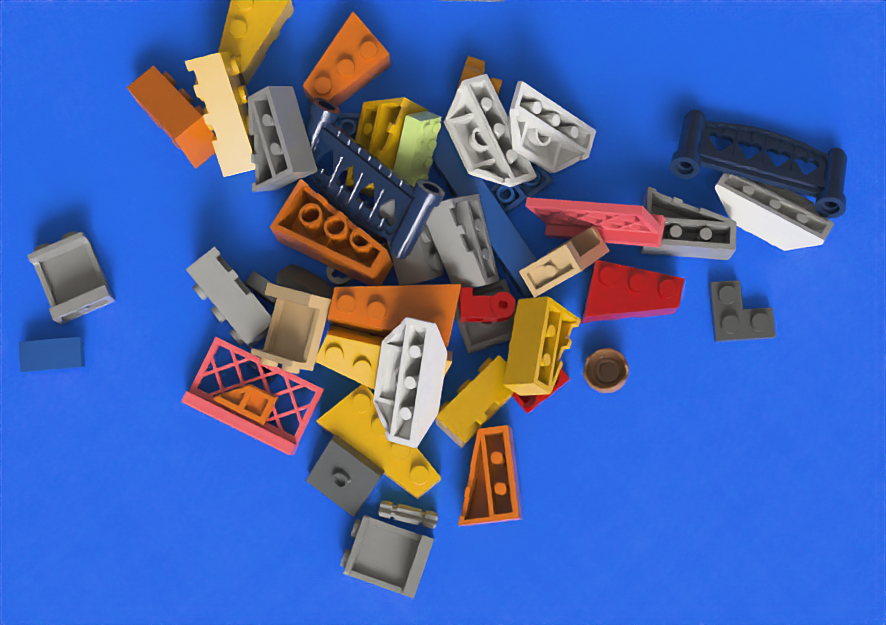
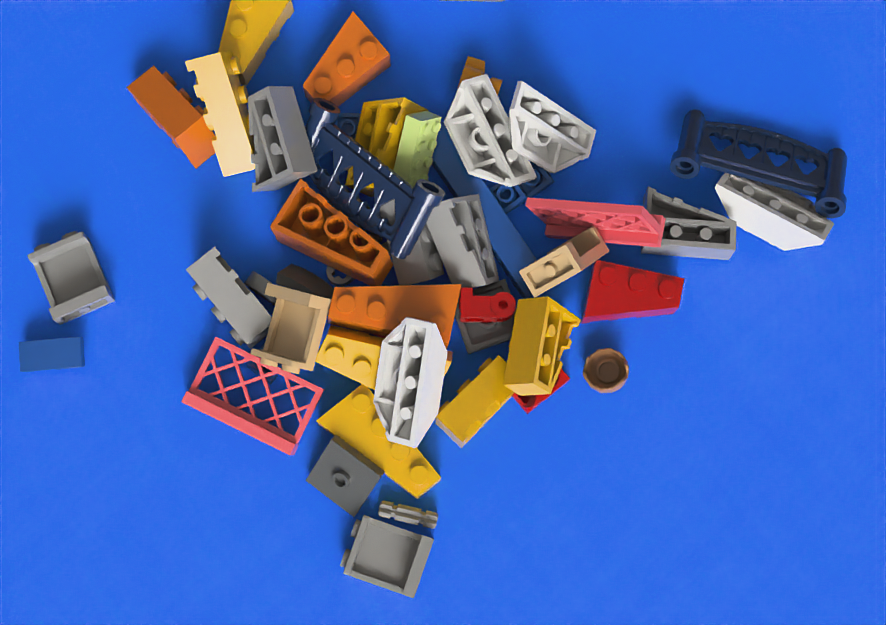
(249, 402): orange tile -> none
(493, 480): orange wedge -> none
(734, 322): dark grey plate -> none

